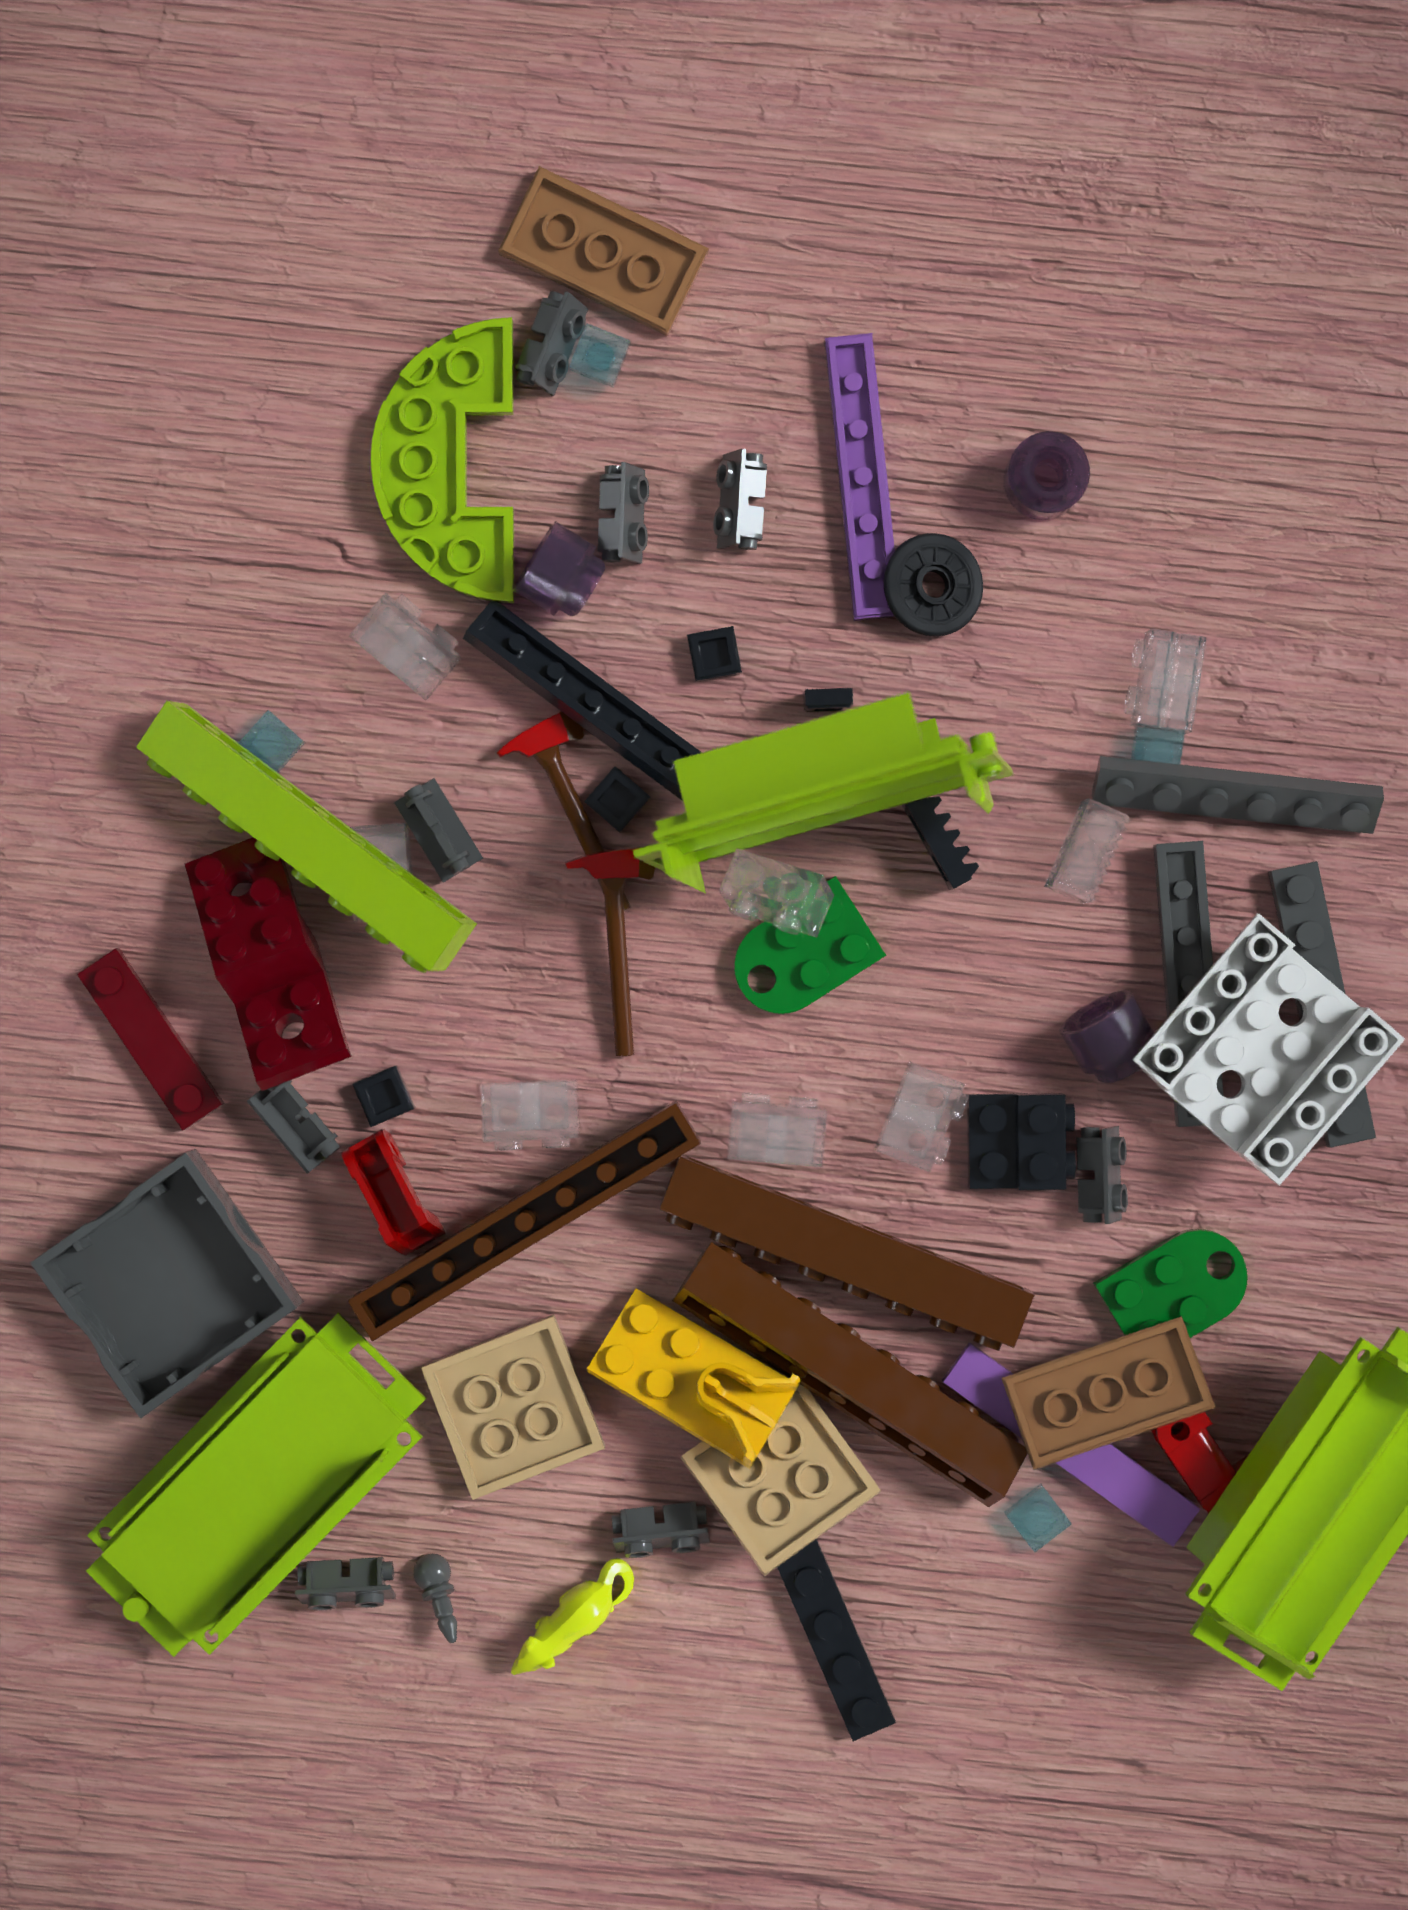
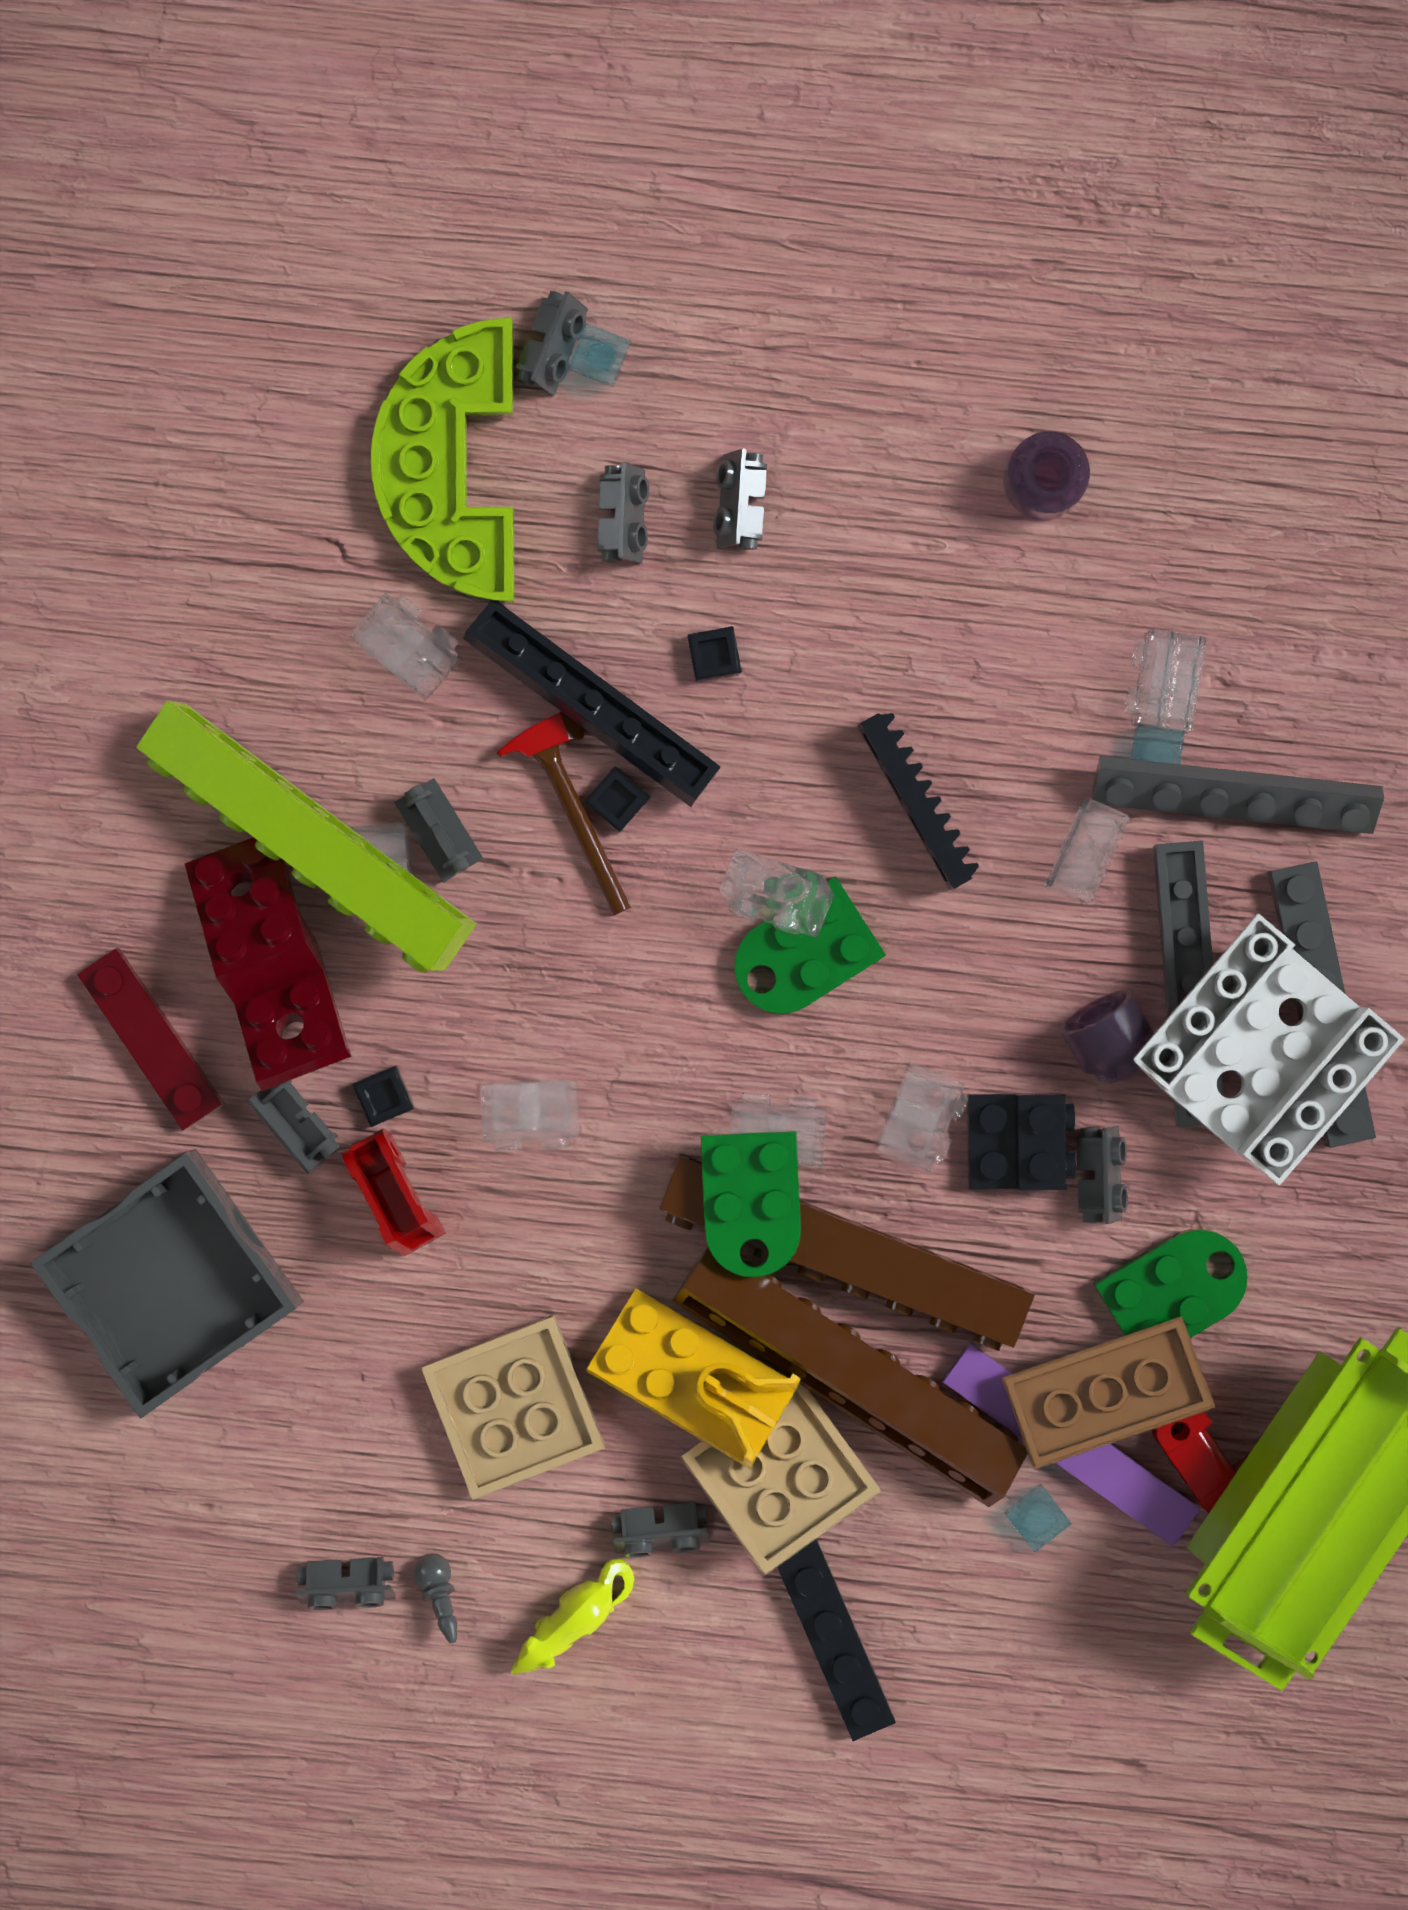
(254, 1486): lime piece -> none
(272, 741): clear light blue plate -> none
(524, 1220): reddish brown brick -> none
(560, 572): clear purple piece -> none
(603, 251): medium nougat tile -> none
(612, 869): reddish brown piece -> none
(751, 1195): none -> green plate
(815, 779): lime piece -> none
(828, 699): black tile -> none
(861, 470): medium lavender tile -> none
(907, 597): black wheel -> none

